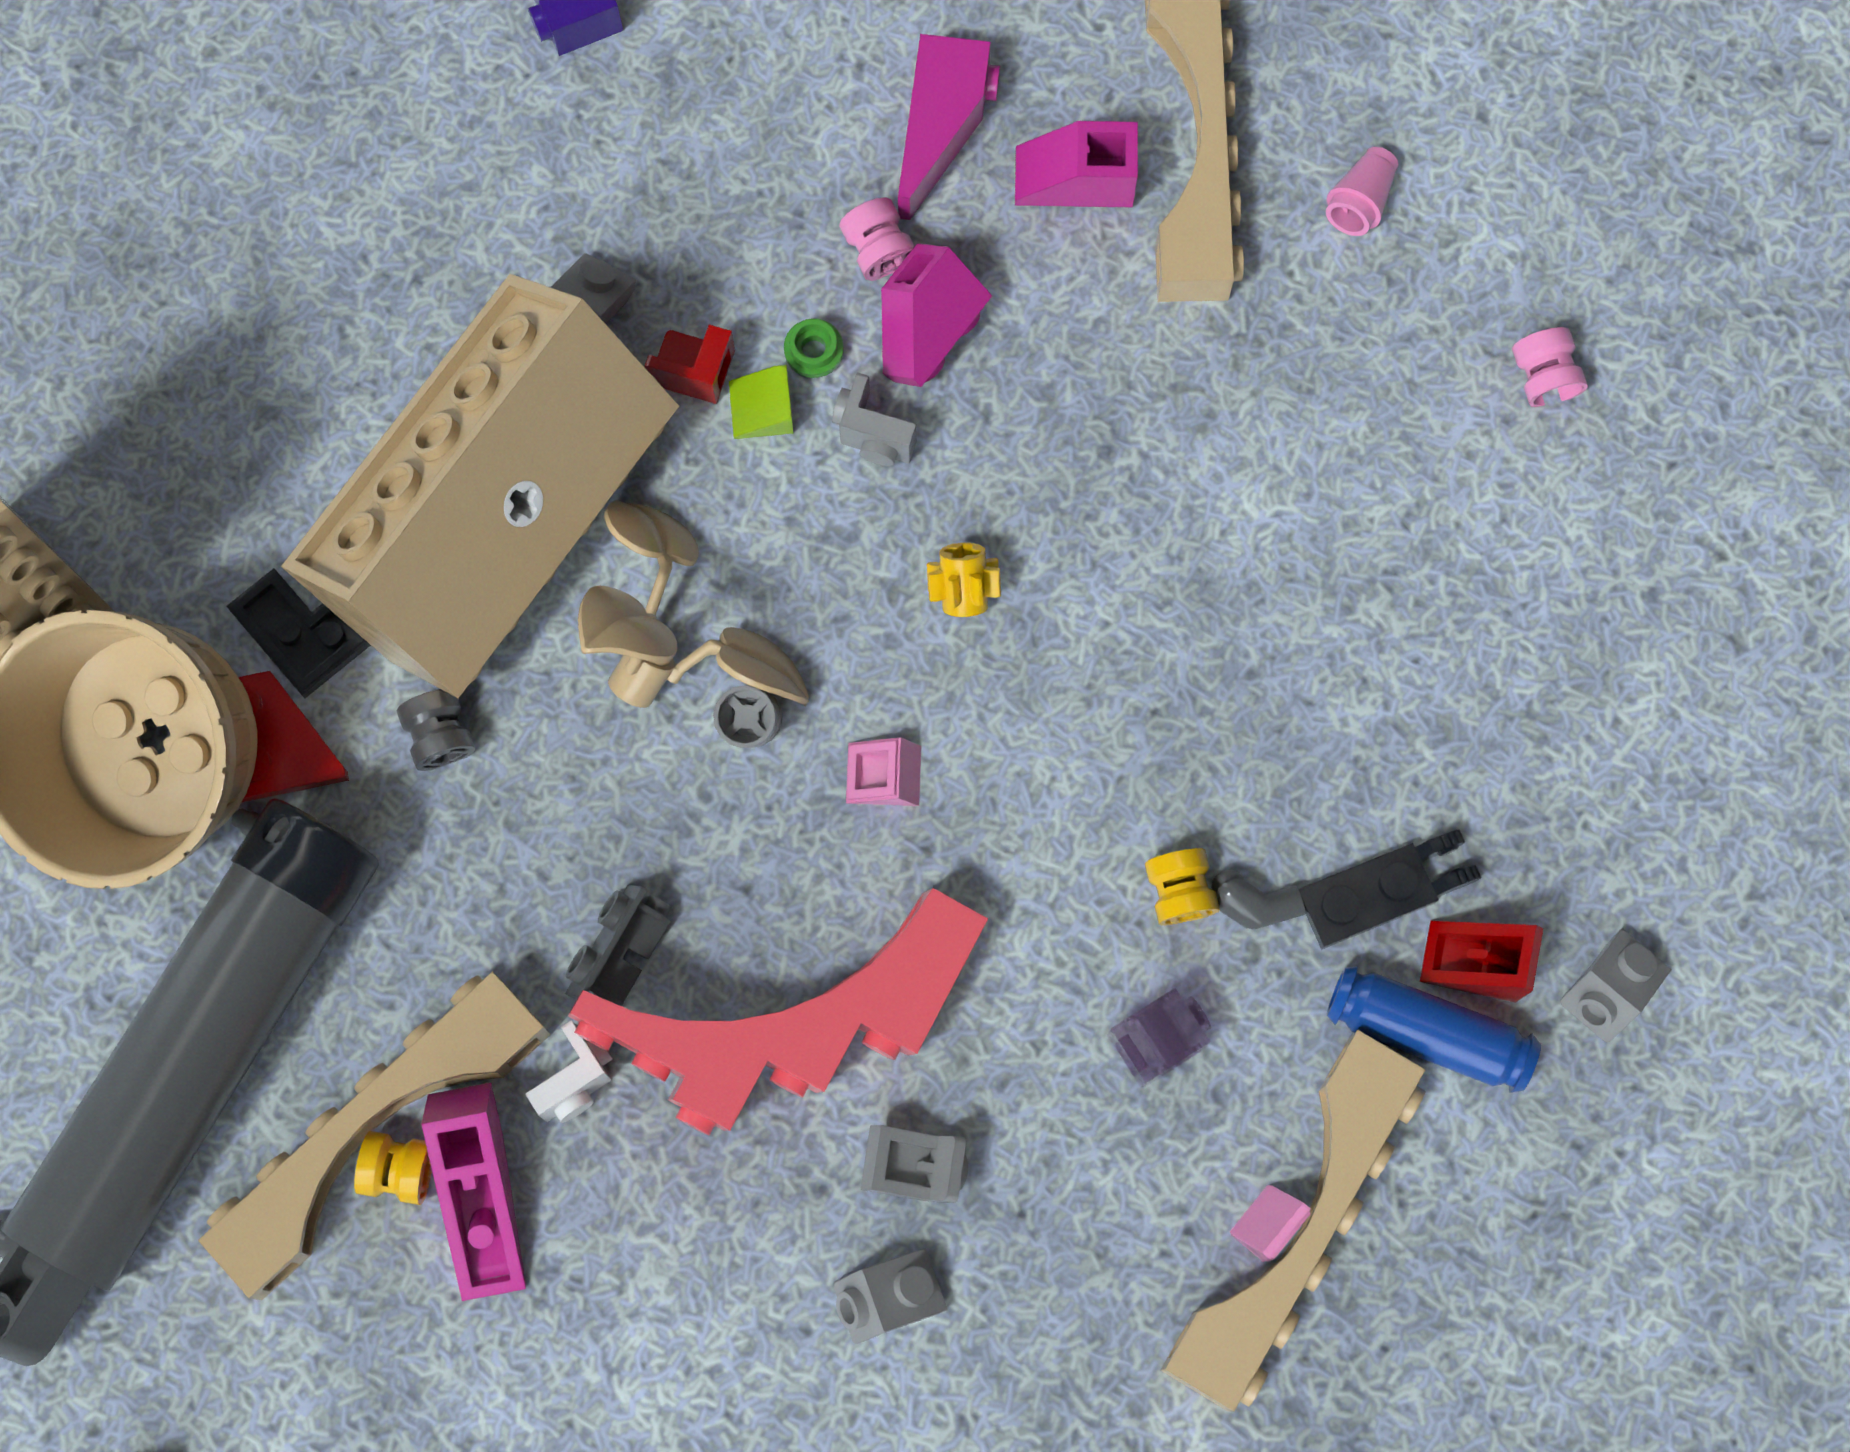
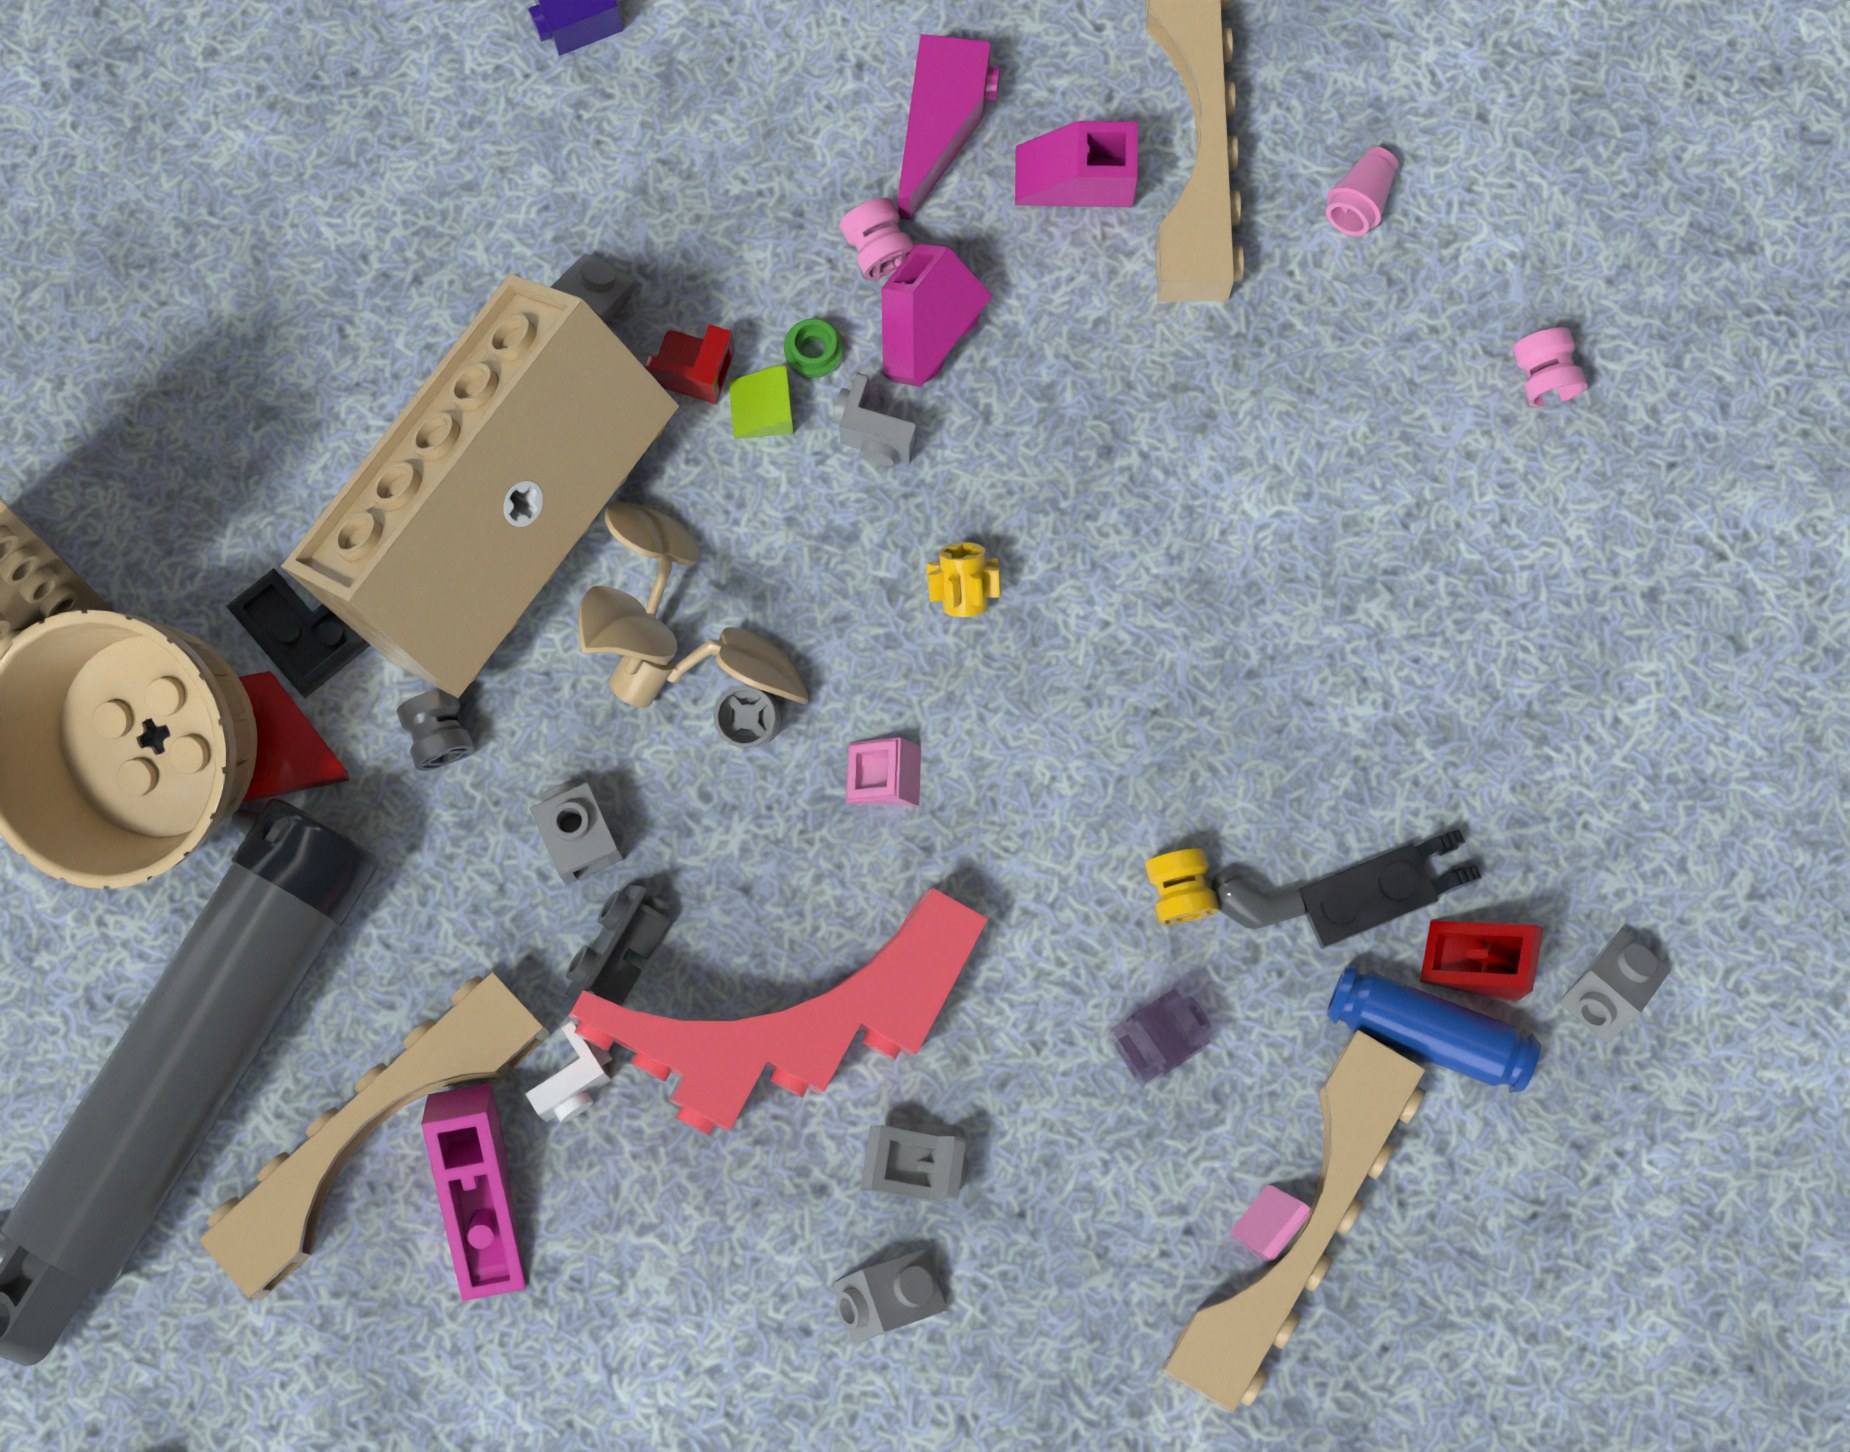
(393, 1168): yellow wheel -> none
(575, 831): none -> light grey brick

